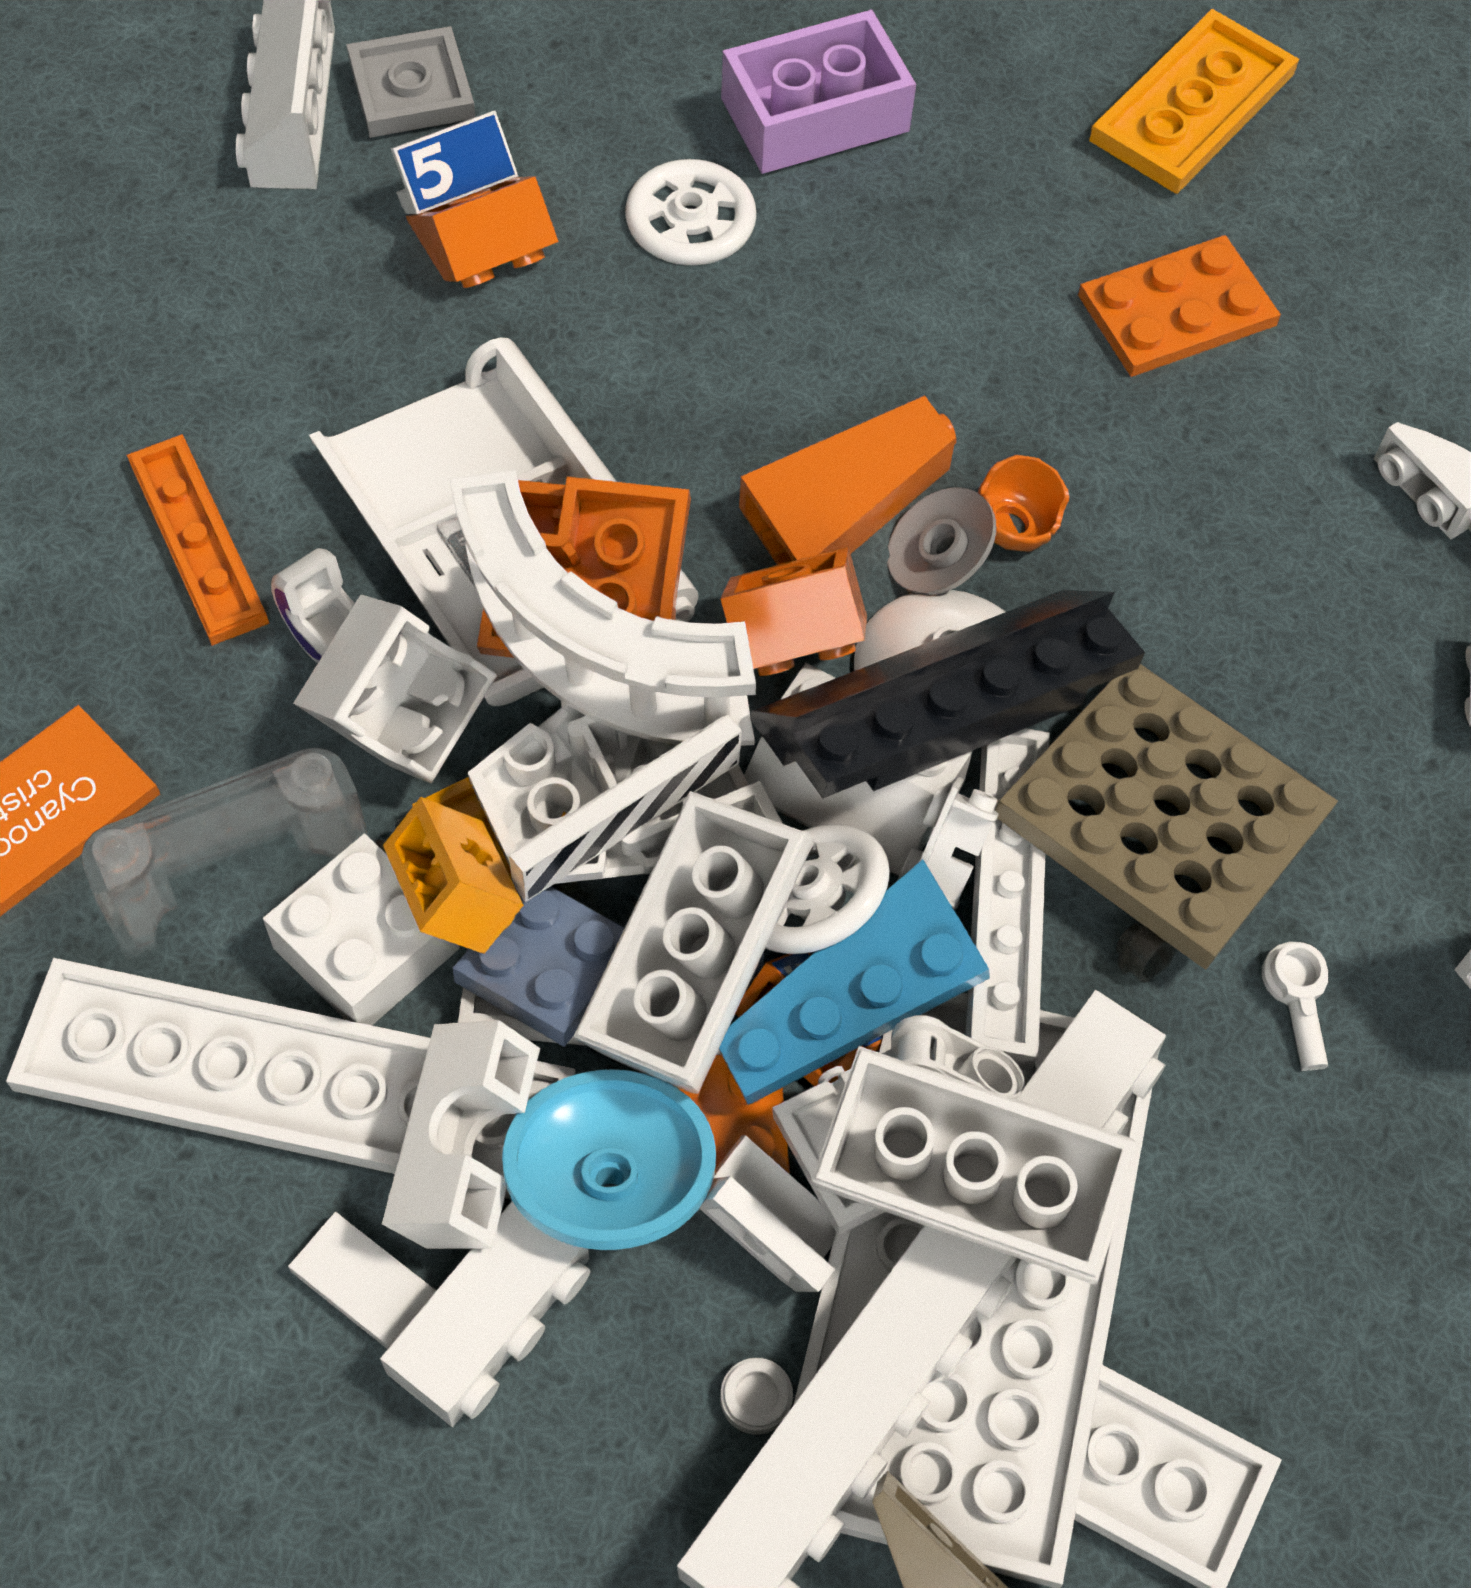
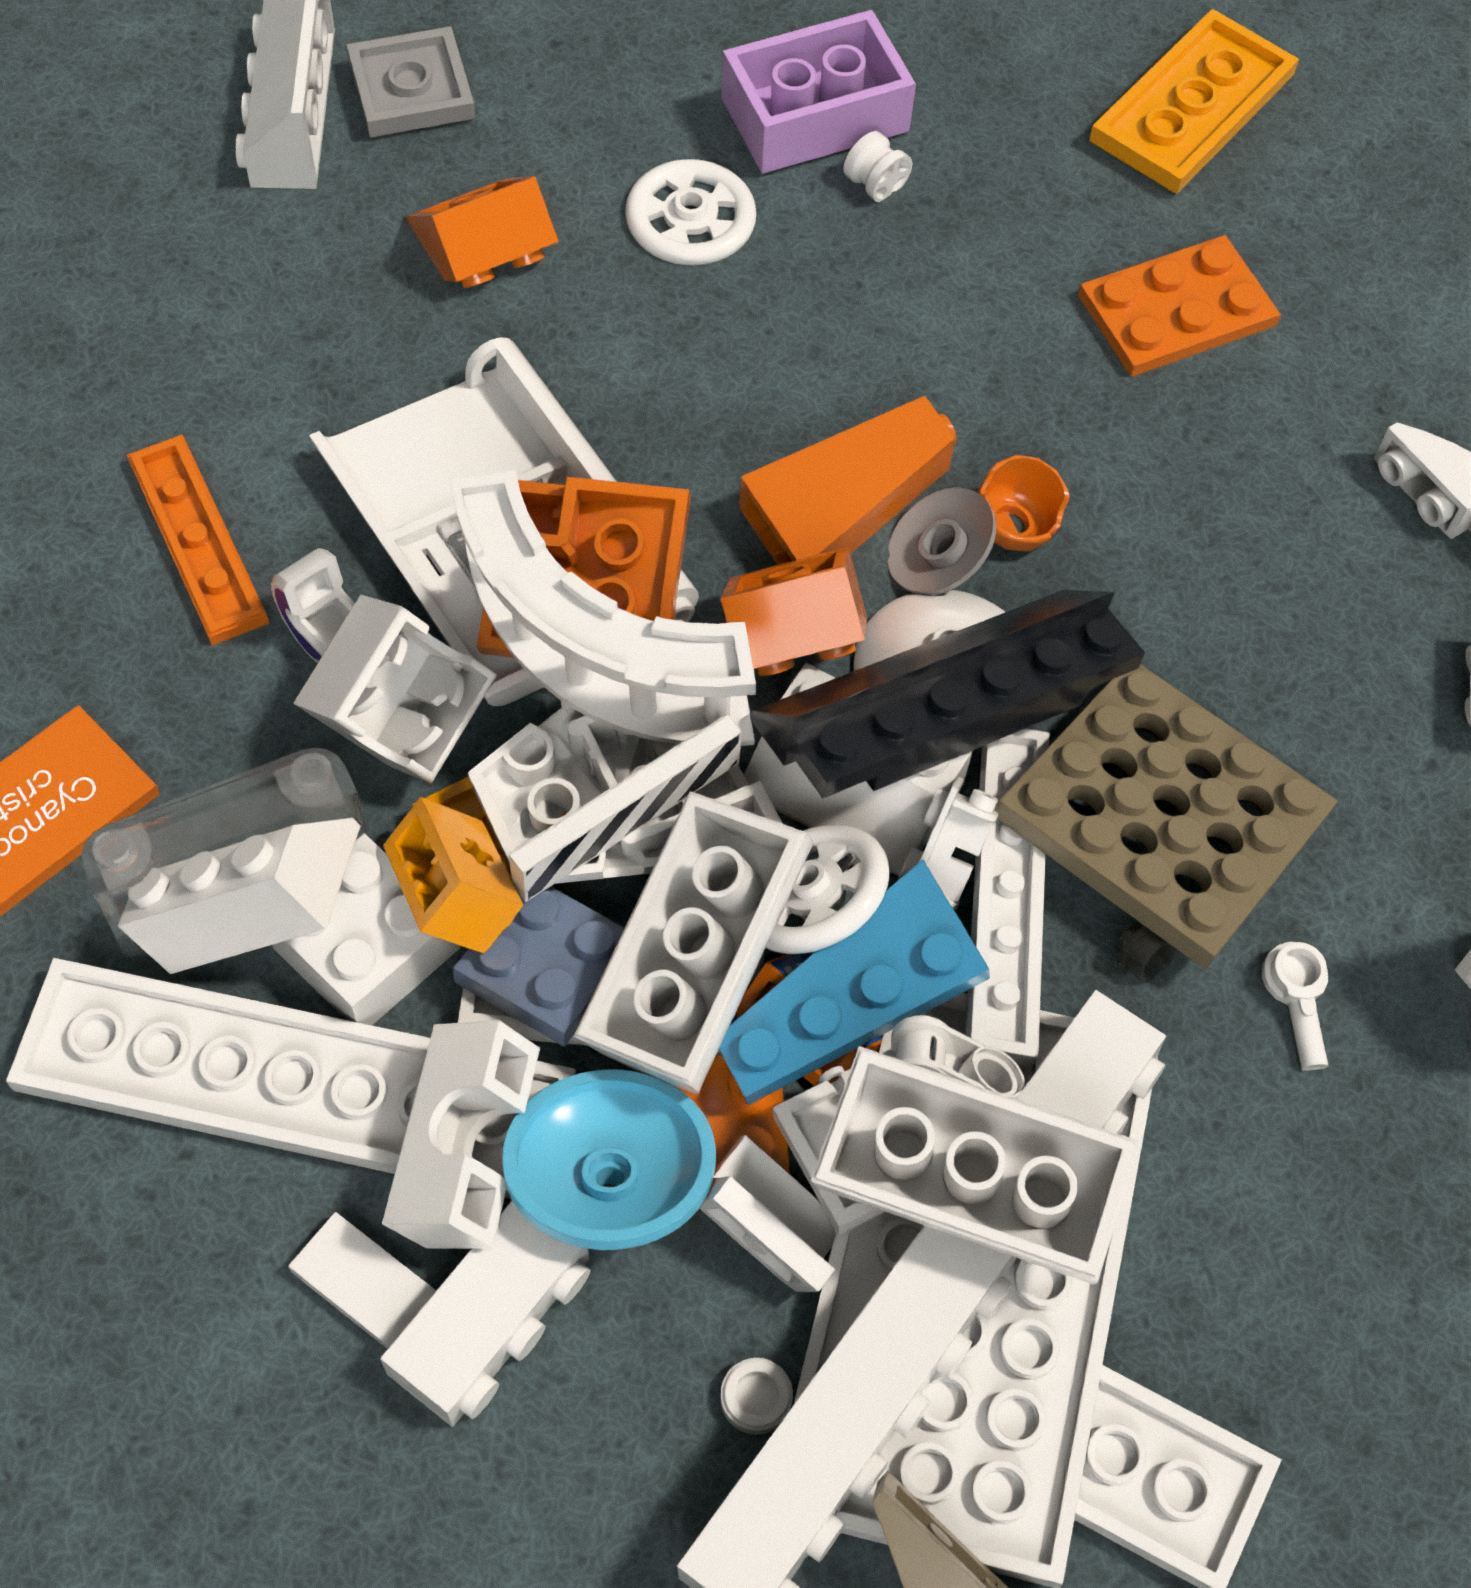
(240, 895): none -> white slope
(453, 163): blue panel -> none
(877, 166): none -> white wheel

